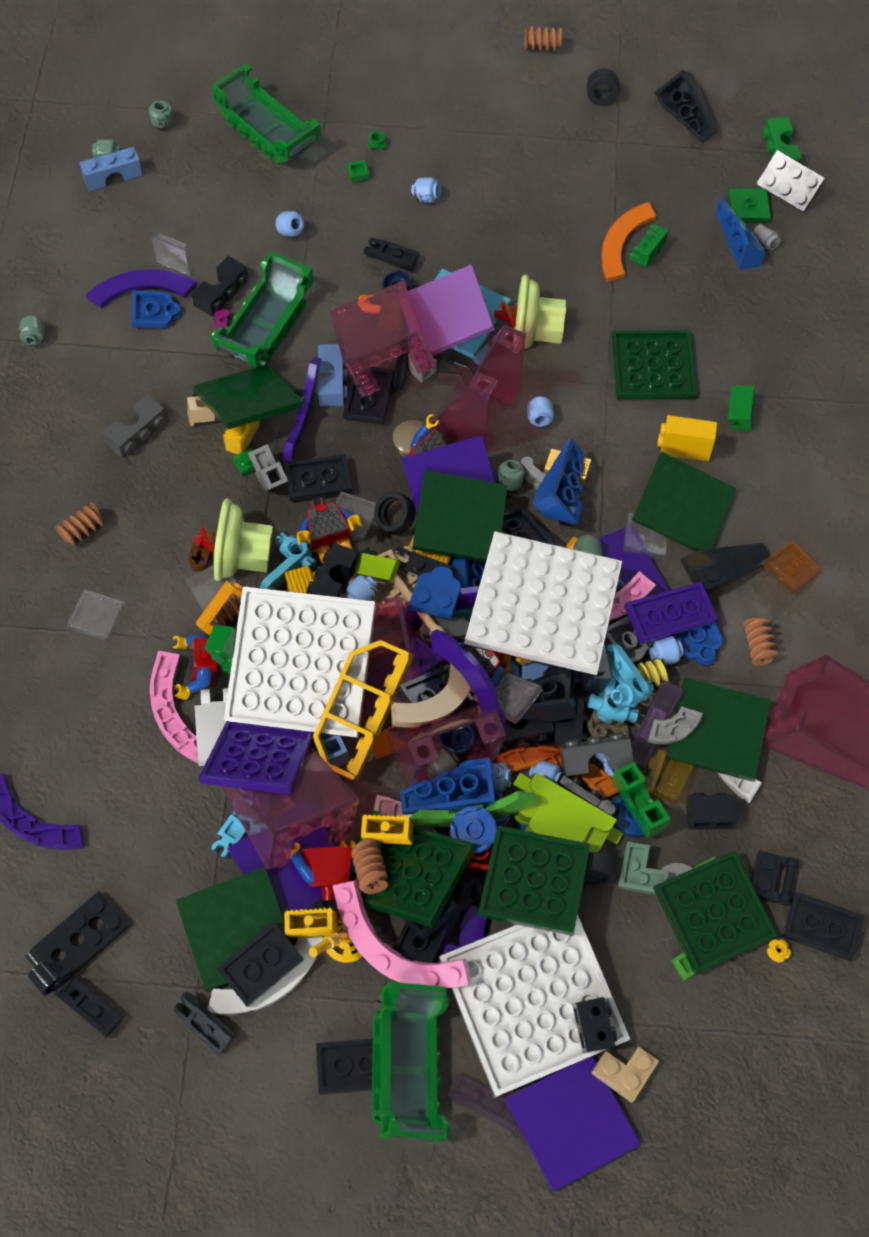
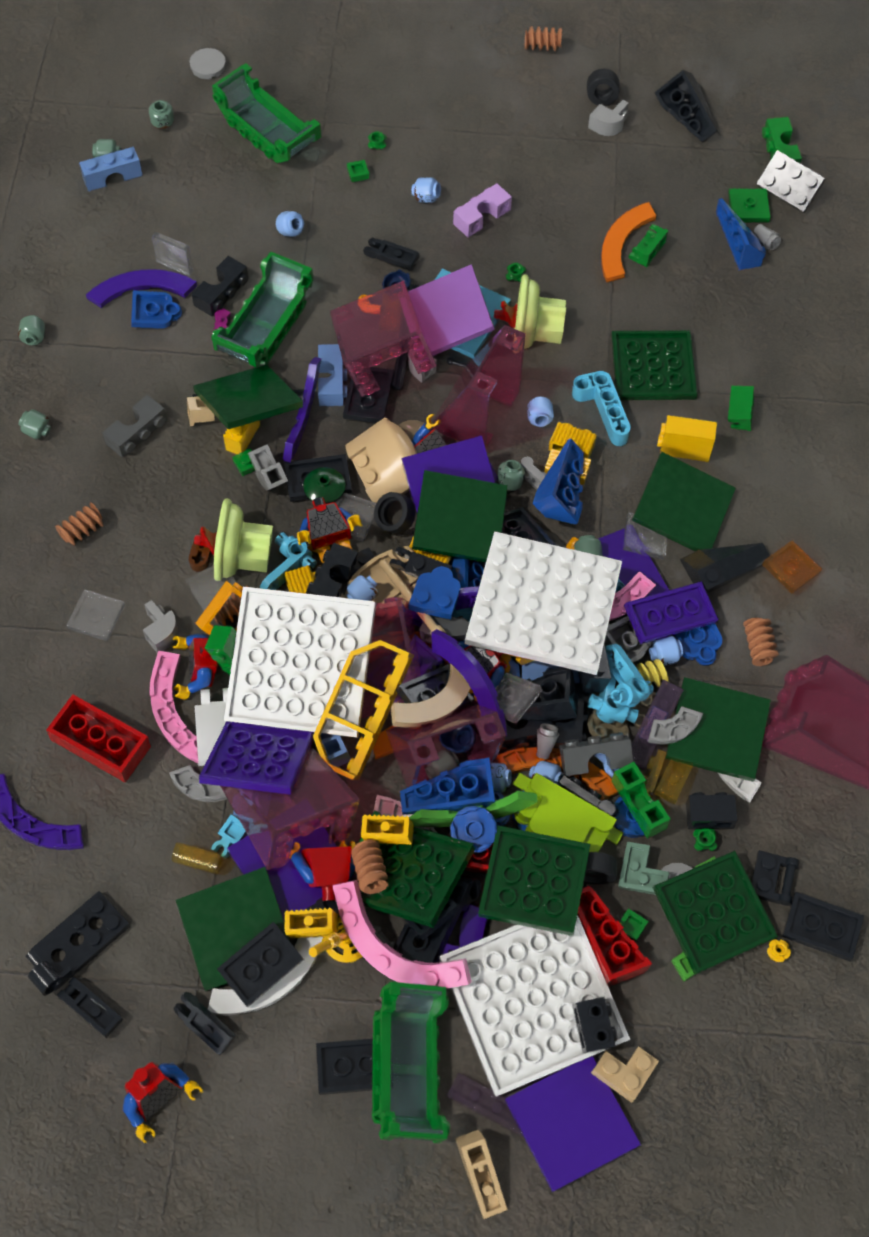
(34, 424): none -> sand green head
(98, 738): none -> red brick
(151, 1090): none -> torso
(163, 628): none -> light grey brick
(188, 783): none -> light grey tile
(197, 858): none -> clear yellow brick
(207, 63): none -> light grey tile
(329, 491): none -> dark green dish
(377, 567): lime tile -> none
(378, 458): none -> tan slope
(469, 216): none -> lavender arch
(481, 1173): none -> tan slope
(513, 269): none -> green plate
(546, 739): none -> light grey cone
(583, 438): none -> yellow brick
(601, 388): none -> medium azure beam
(608, 121): none -> light grey brick
(612, 947): none -> red wedge
(633, 924): none -> green plate
(709, 834): none -> green plate

